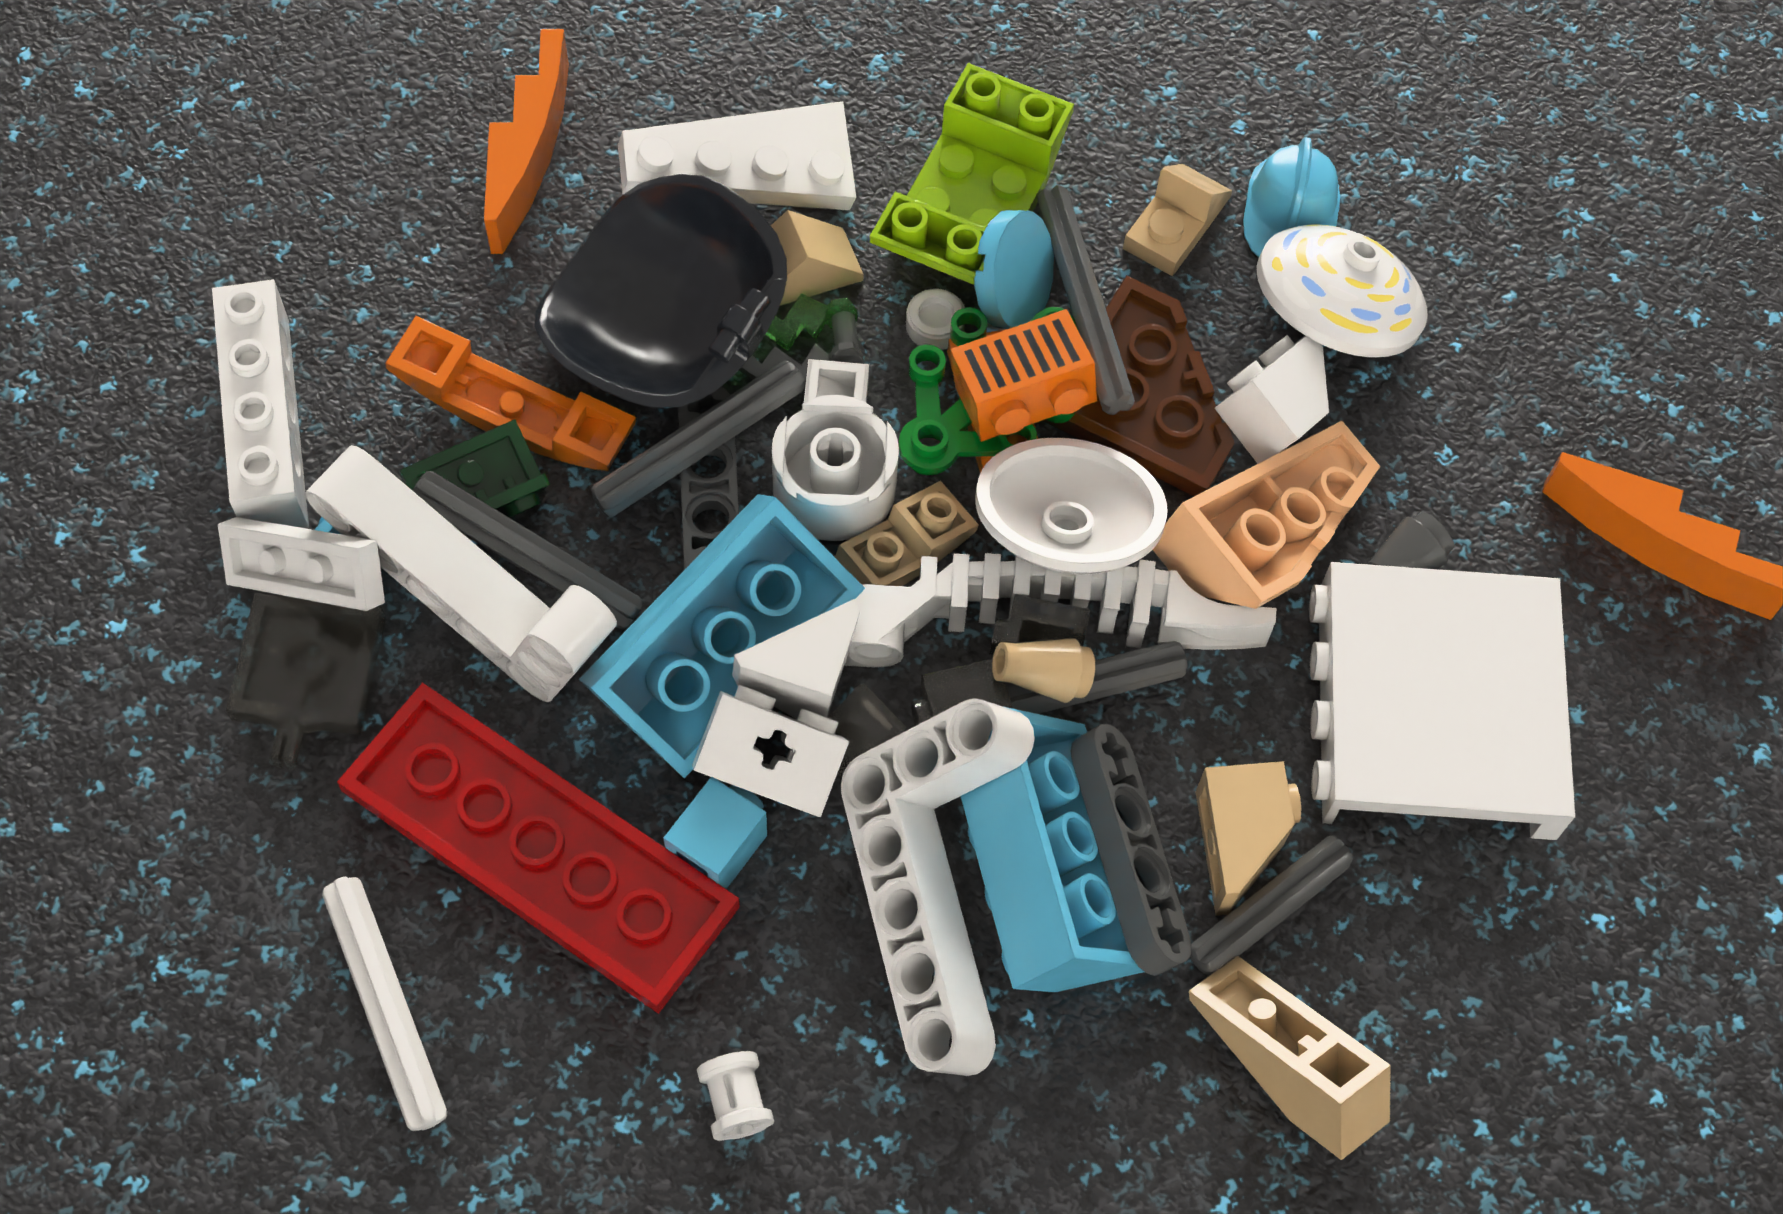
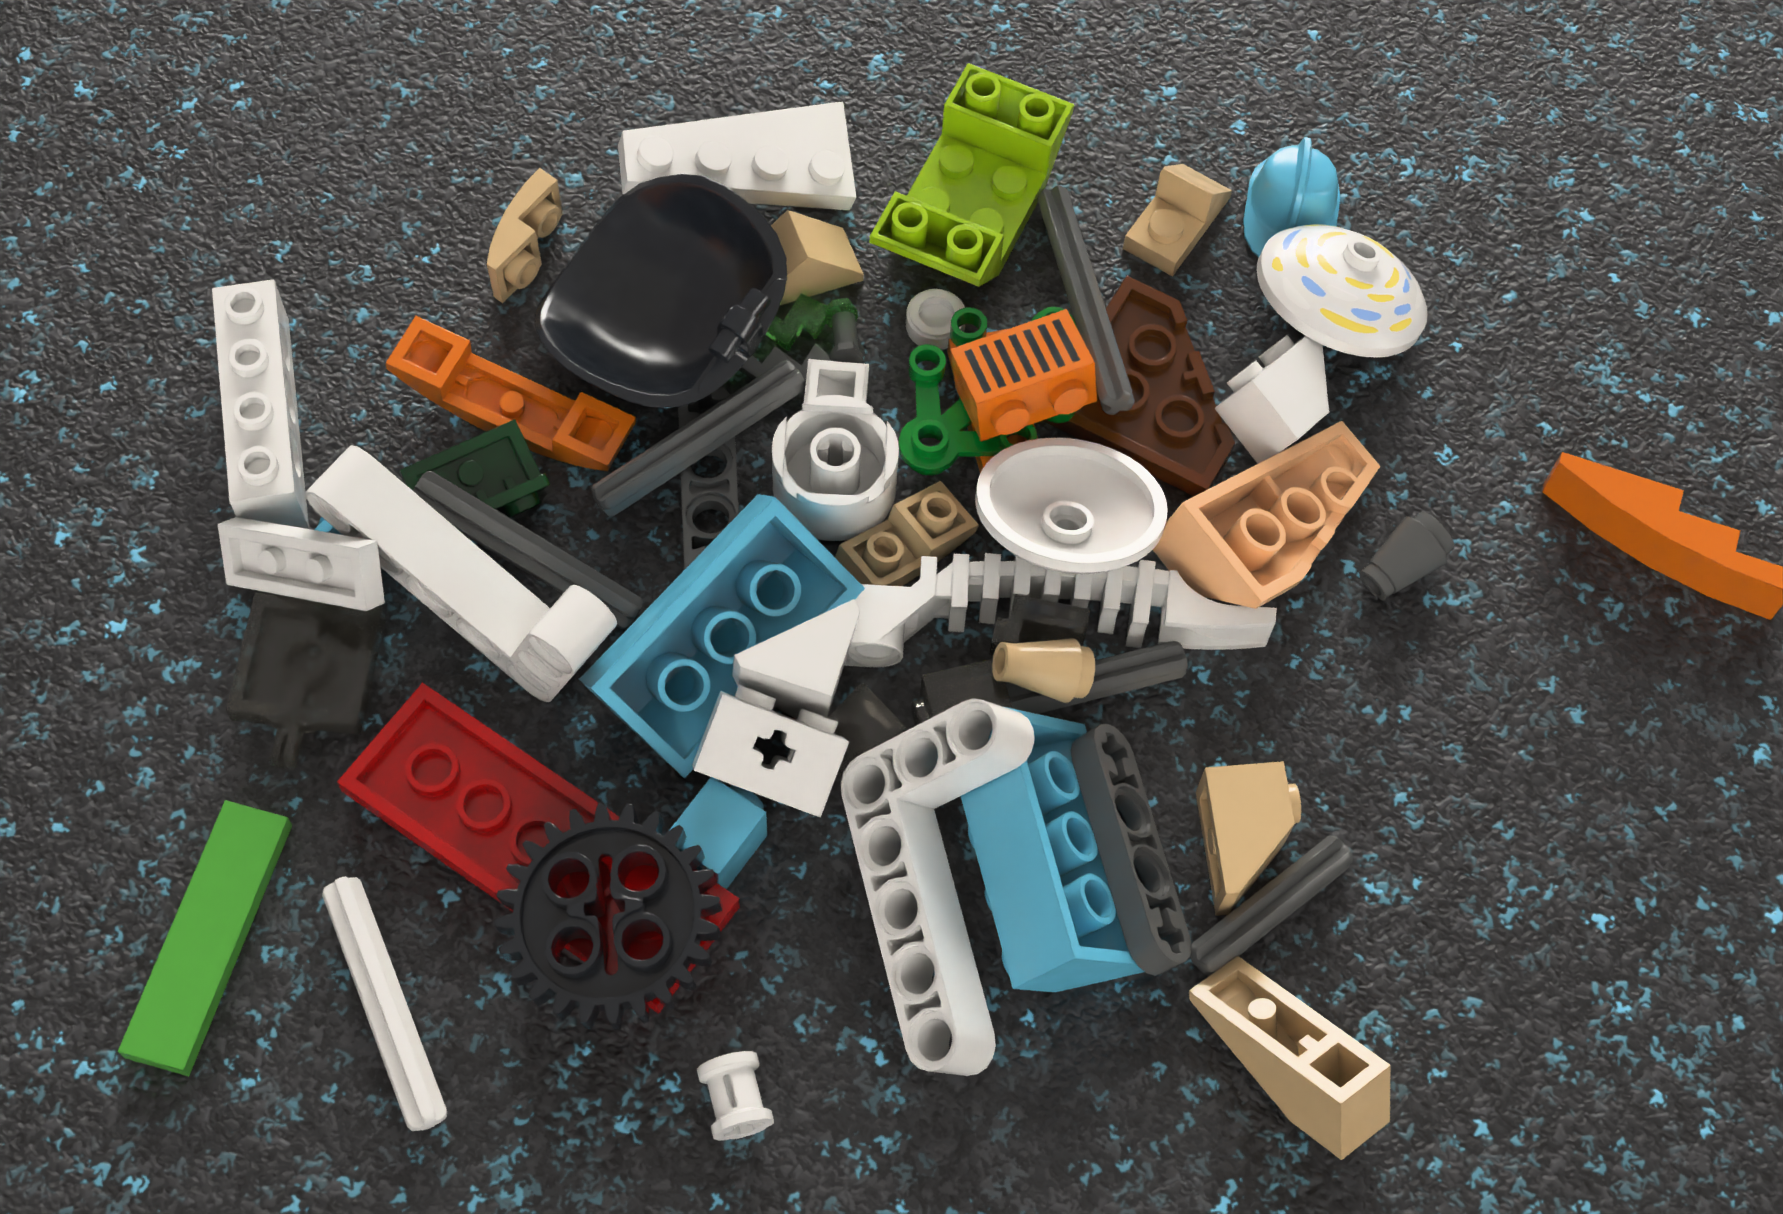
(205, 939): none -> bright green tile
(514, 247): none -> tan slope
(523, 148): orange slope -> none
(548, 922): none -> black gear
(1016, 268): medium azure tile -> none
(1441, 696): white panel -> none

